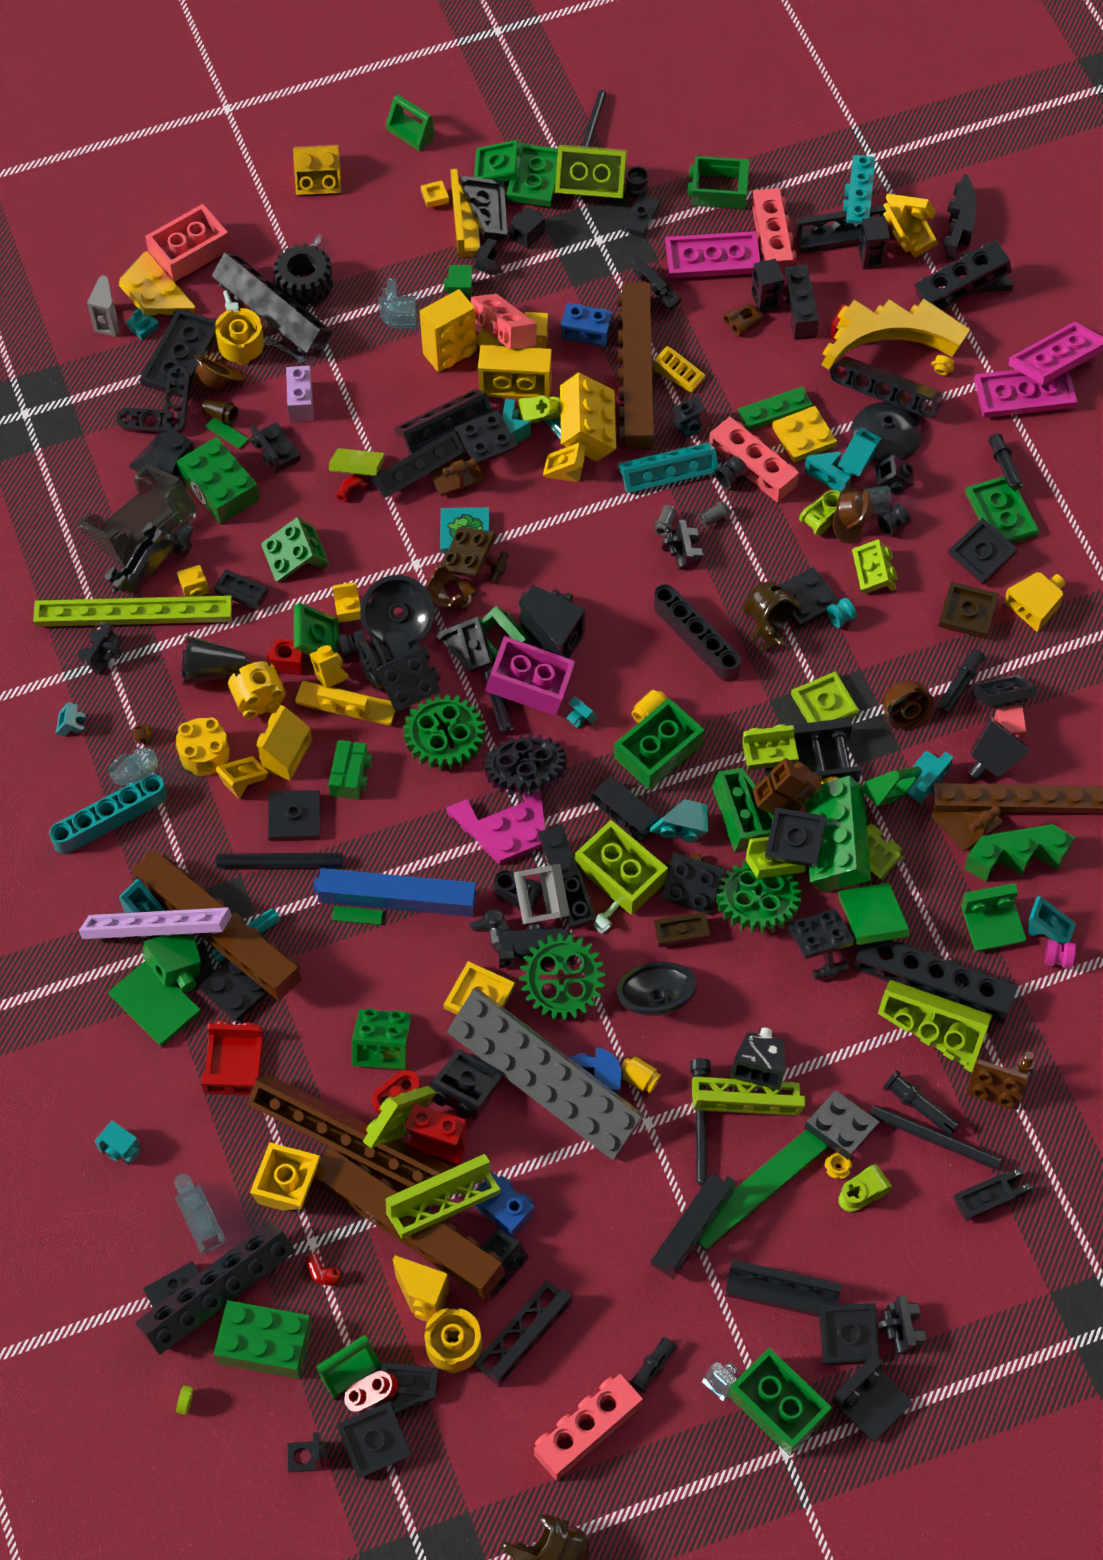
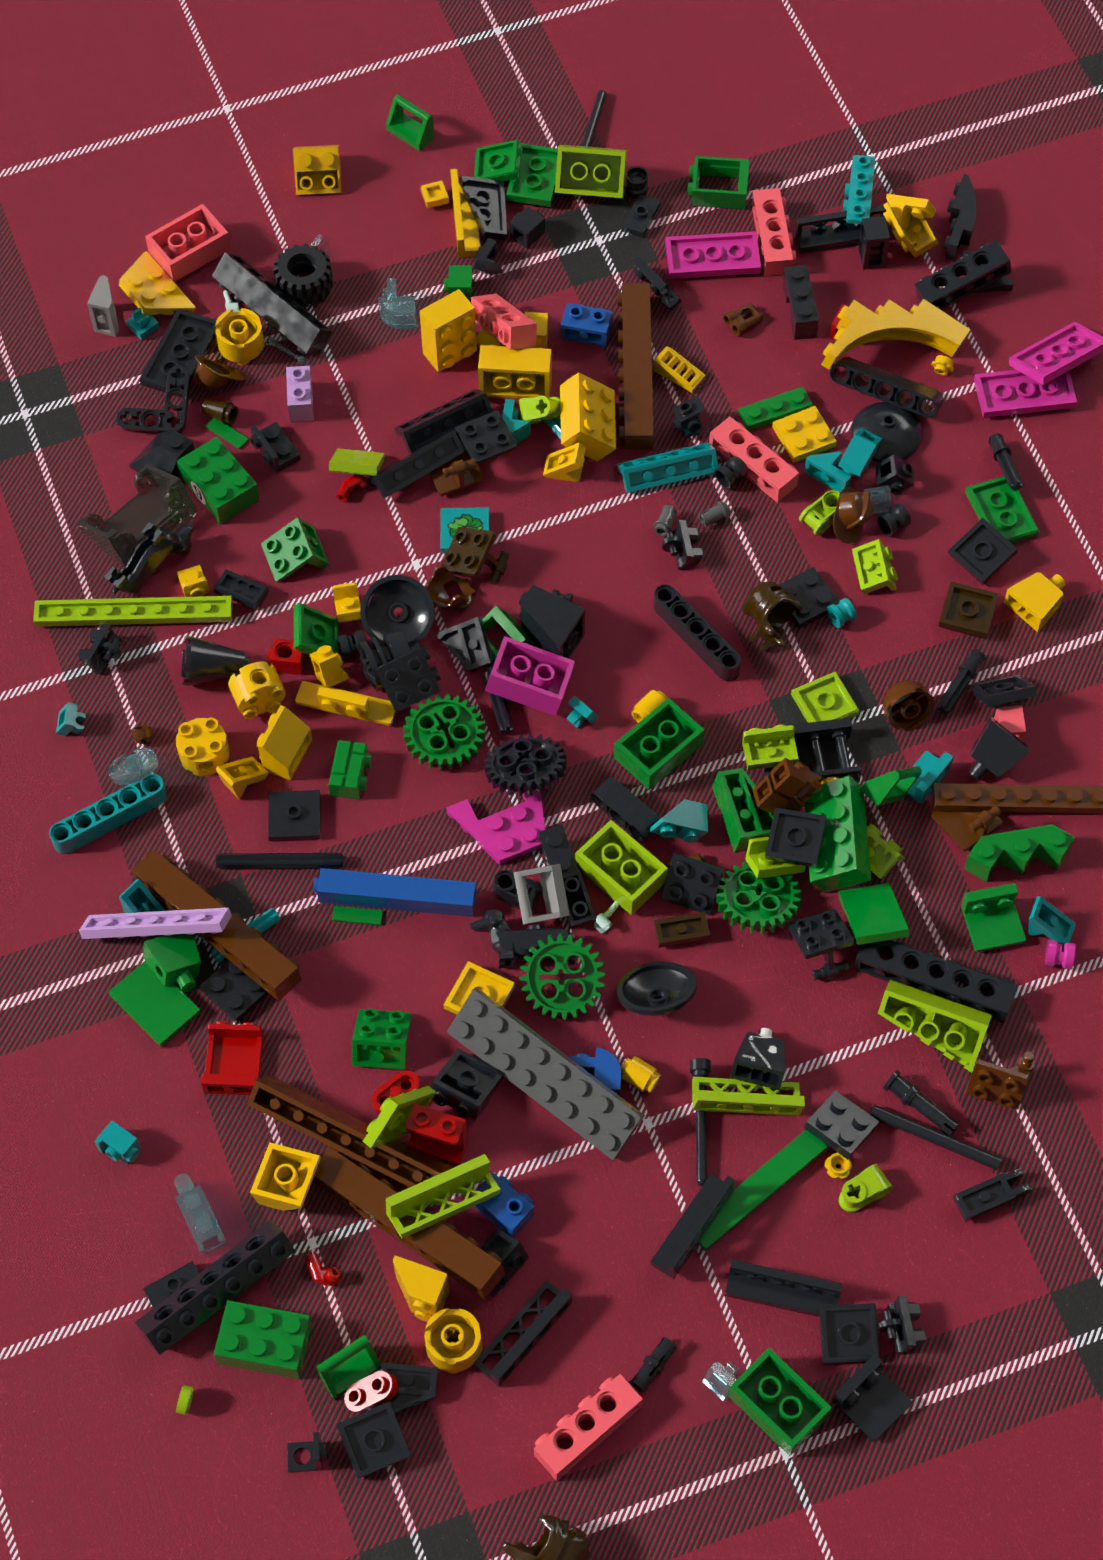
(767, 285): black brick -> none

